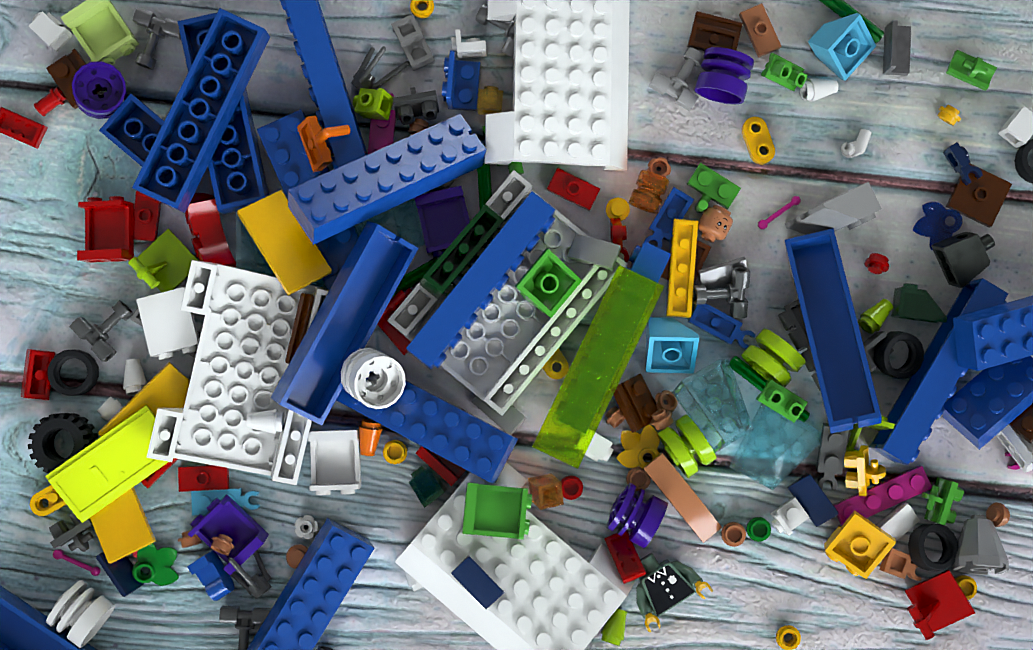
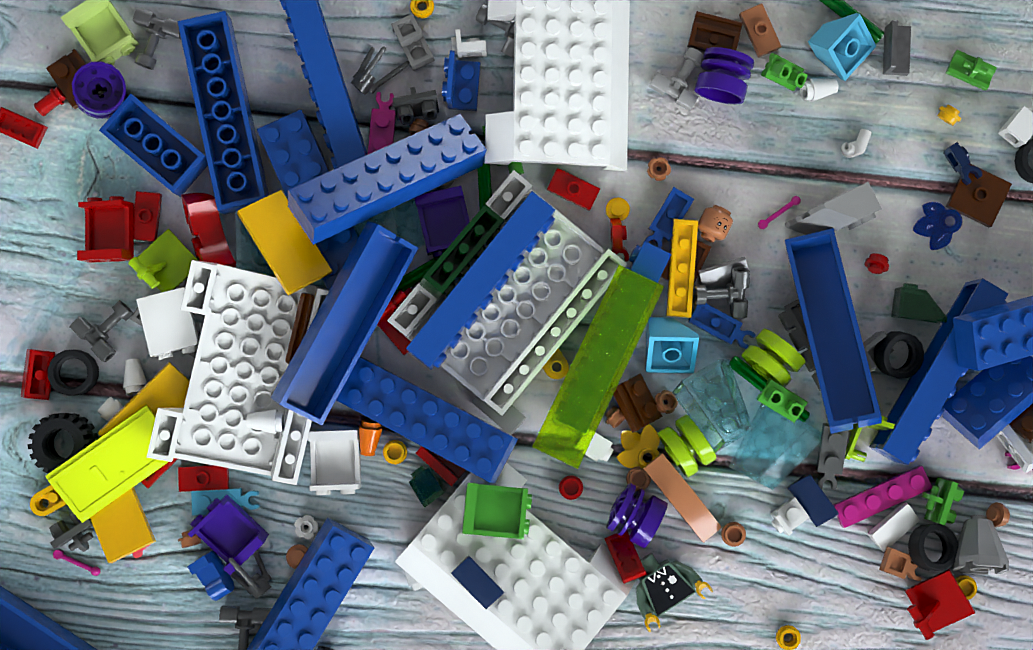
(50, 30): white window -> none
(78, 611): white wheel -> none
(120, 574): dark blue slope -> none
(159, 563): green plate -> none
(202, 110): blue brick -> none
(222, 544): nougat plate -> none
(314, 141): orange plate -> none
(369, 103): lime brick -> none
(383, 384): white wheel -> none
(490, 100): clear yellow brick -> none
(546, 491): clear orange brick -> none
(548, 283): bright green slope -> none
(594, 251): light grey slope -> none
(614, 628): lime cone -> none
(649, 190): clear orange wheel -> none
(661, 419): nougat plate -> none
(713, 188): bright green plate -> none
(758, 529): green plate -> none
(759, 139): yellow plate -> none
(859, 545): yellow plate -> none
(861, 479): yellow hips -> none
(874, 317): lime cone -> none
(963, 257): pearl dark grey torso -> none

